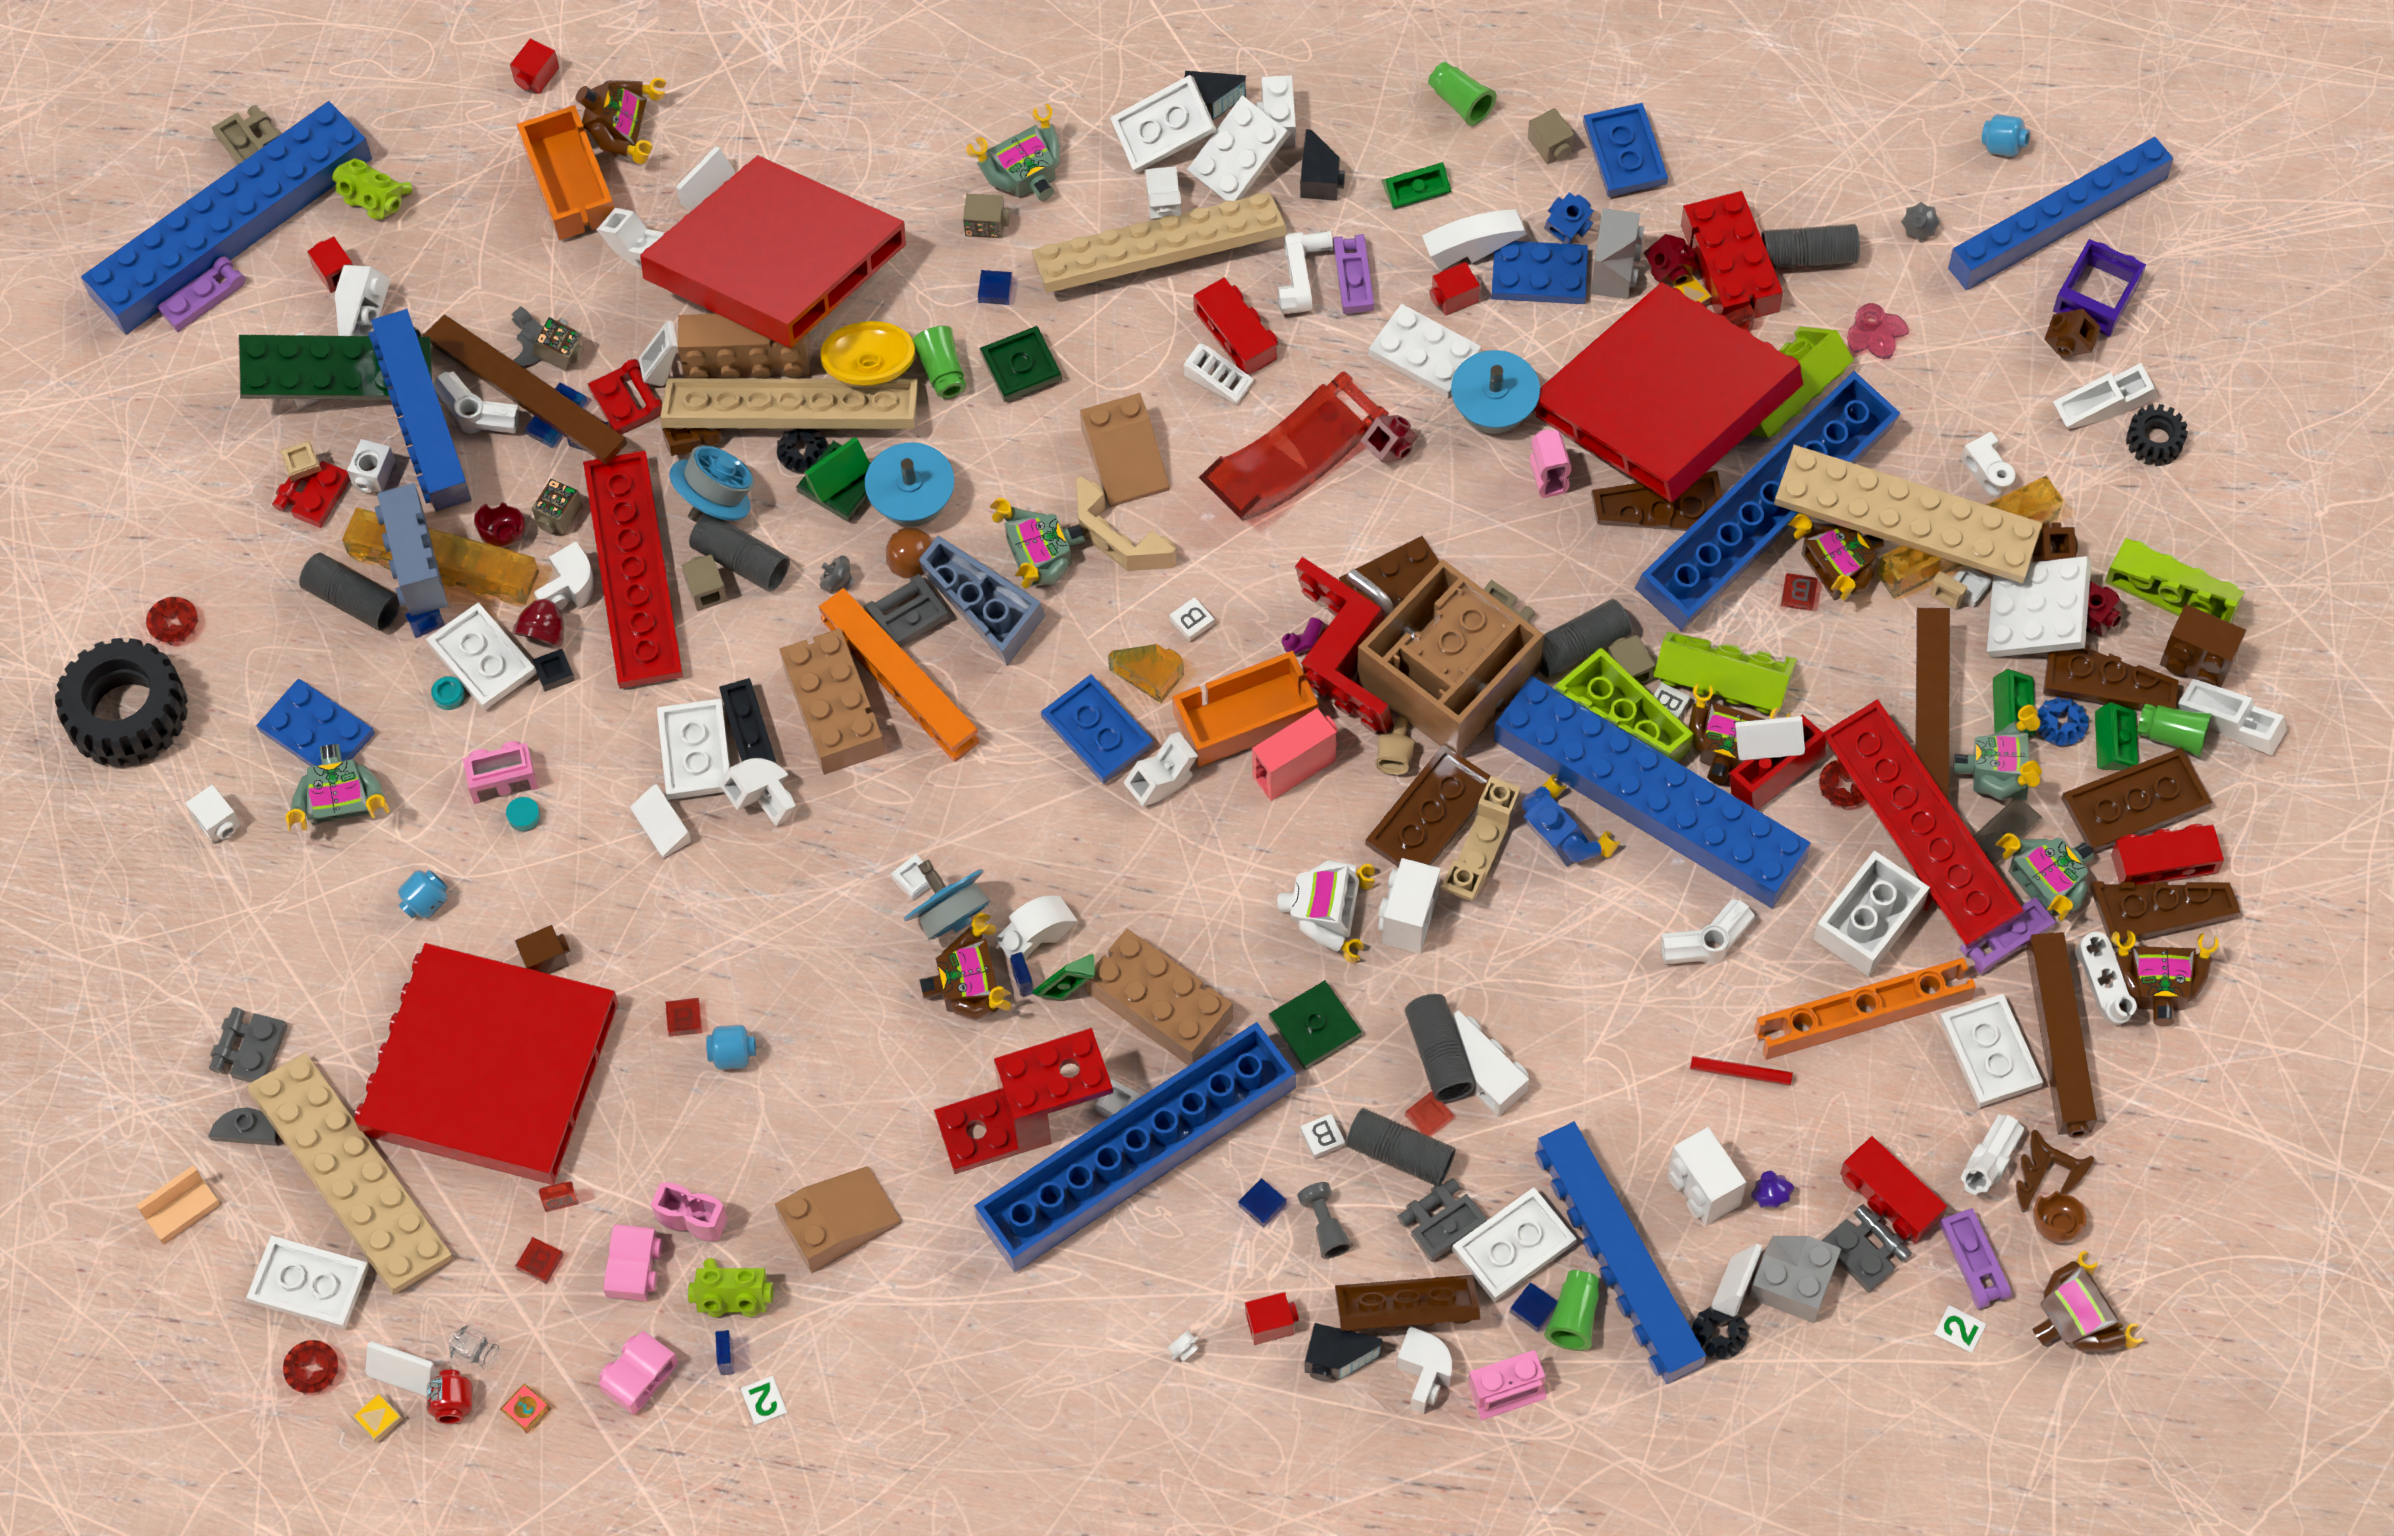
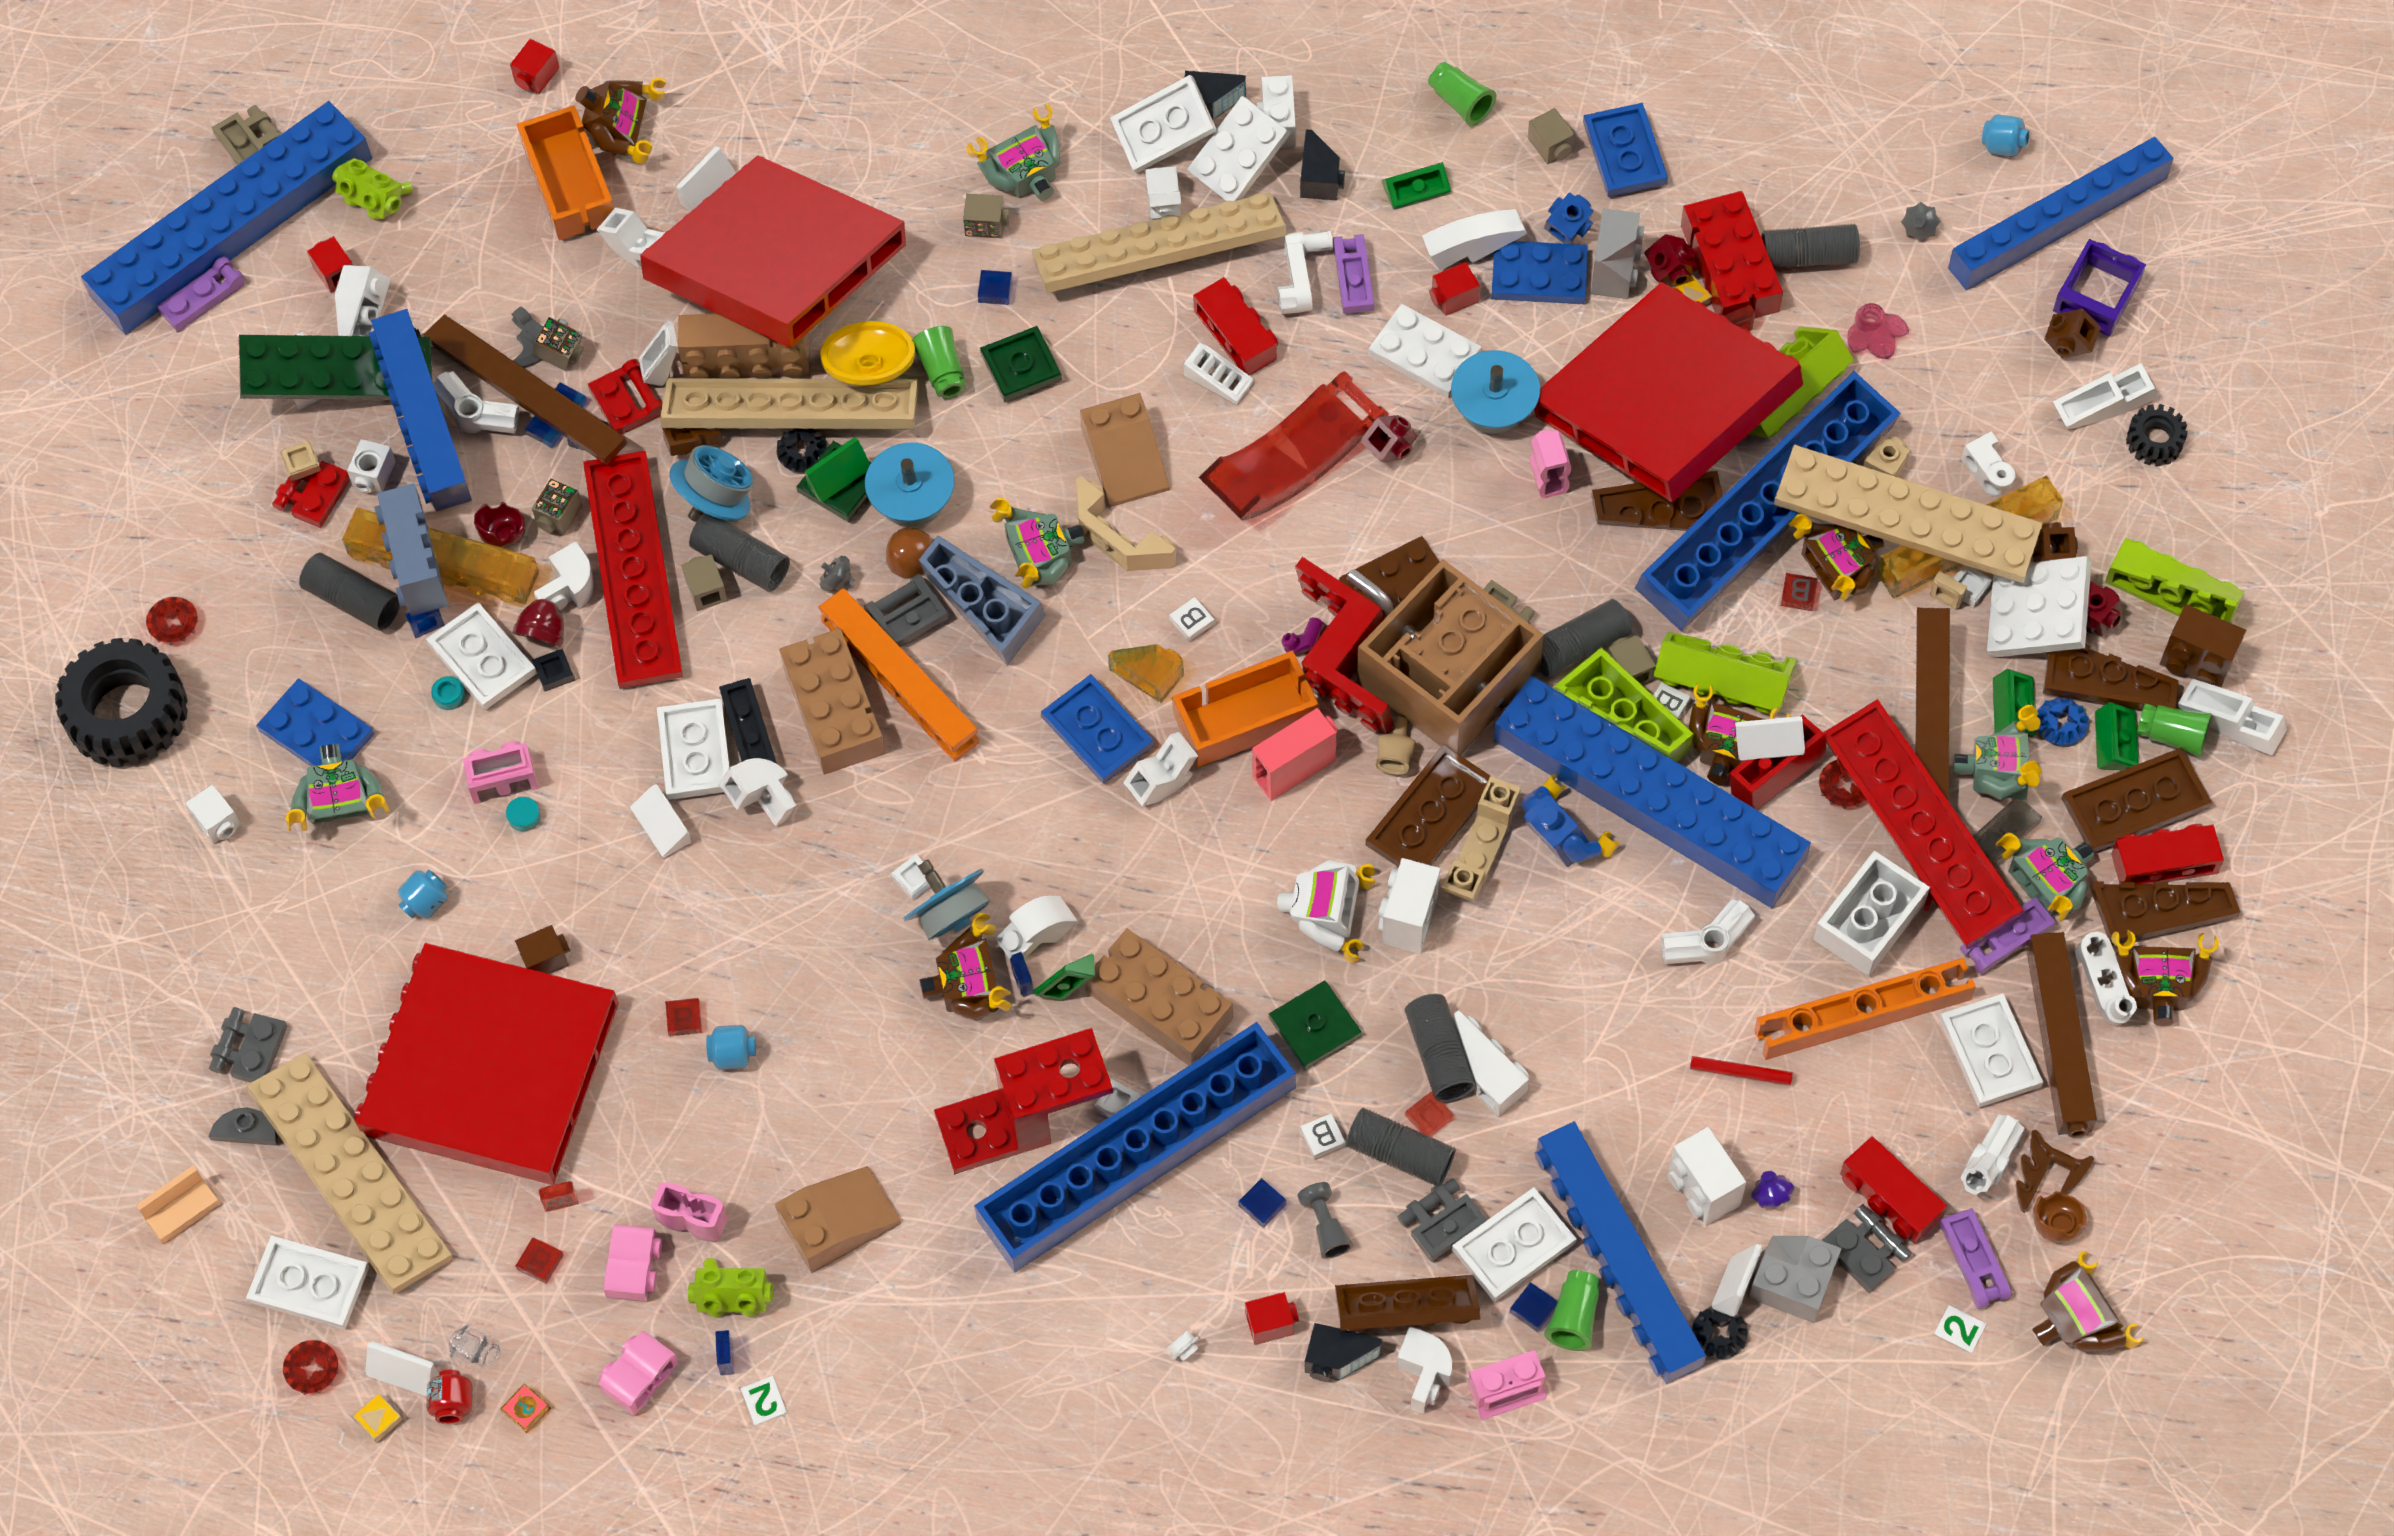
(1888, 456): none -> tan brick

